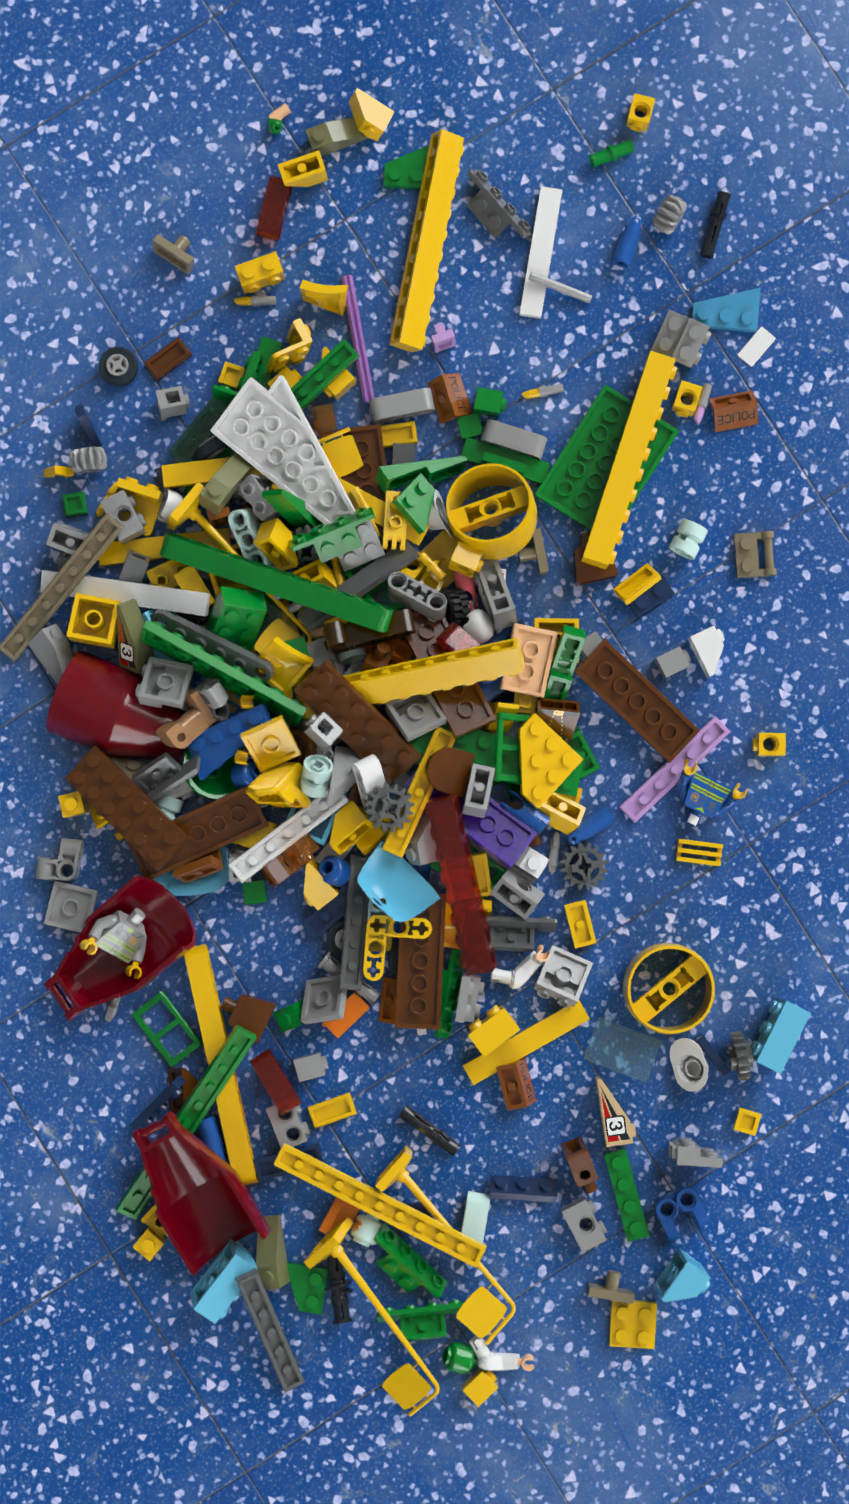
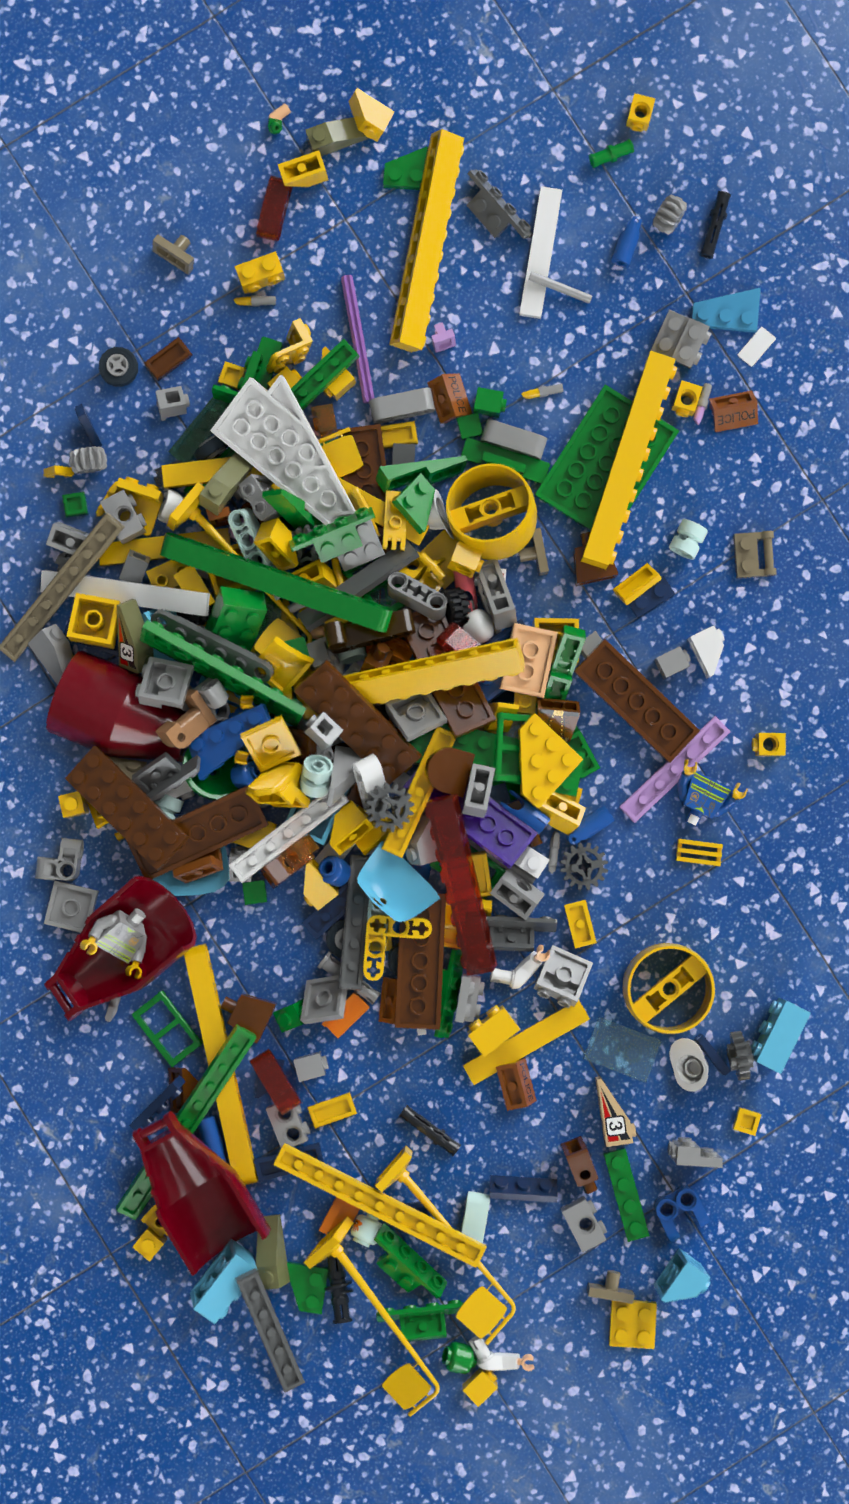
(325, 296): yellow plate -> none

